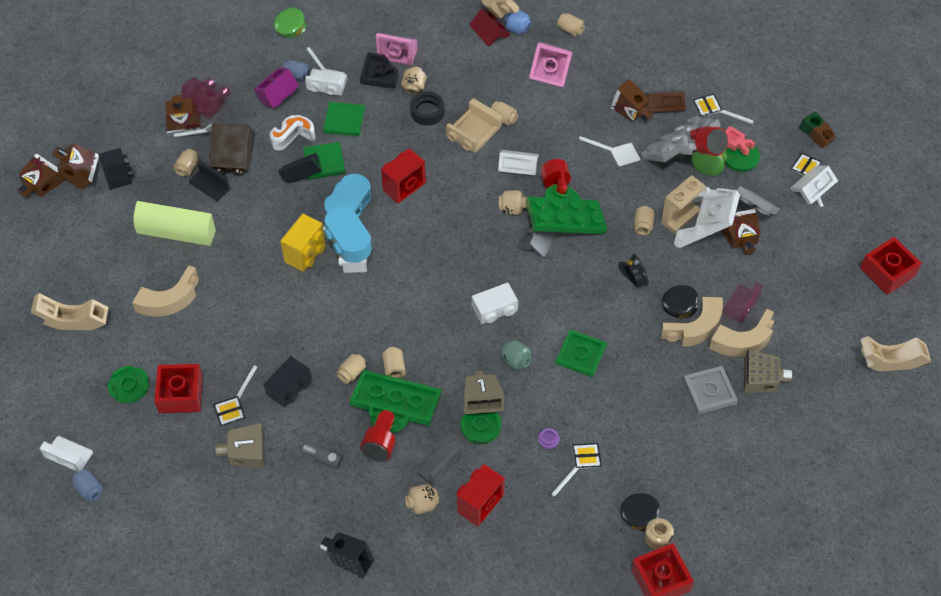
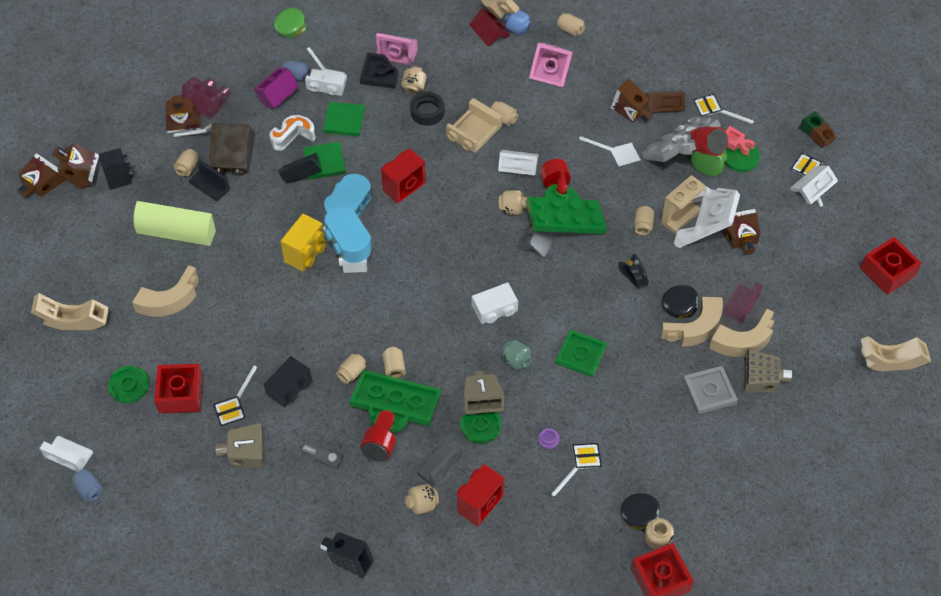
(762, 204): light grey plate -> none

